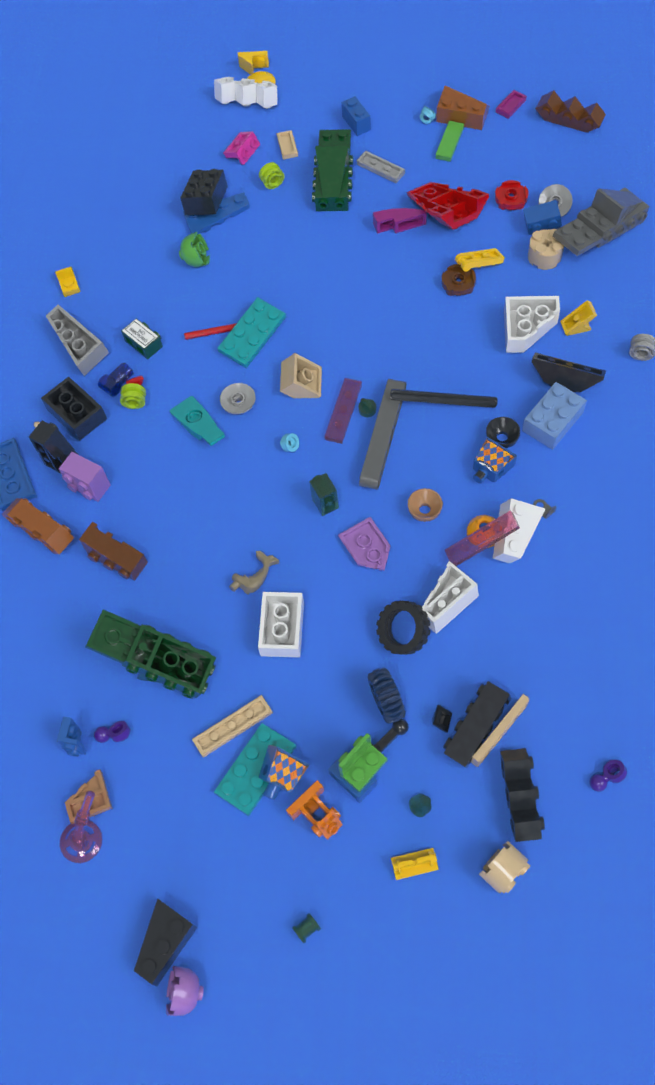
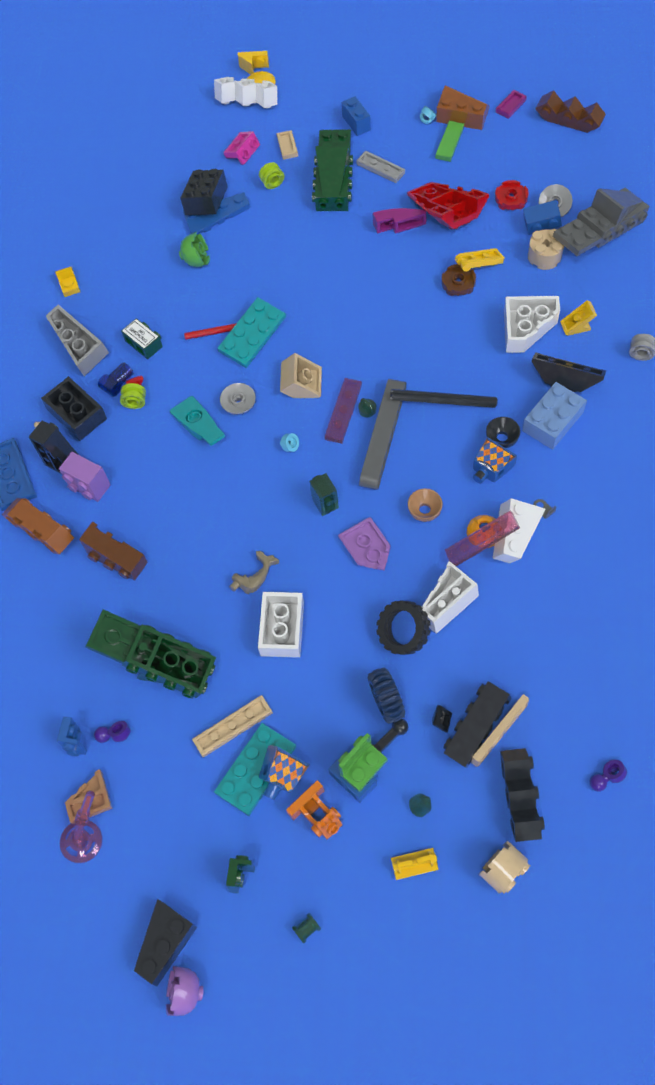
(235, 874): none -> dark green bracket

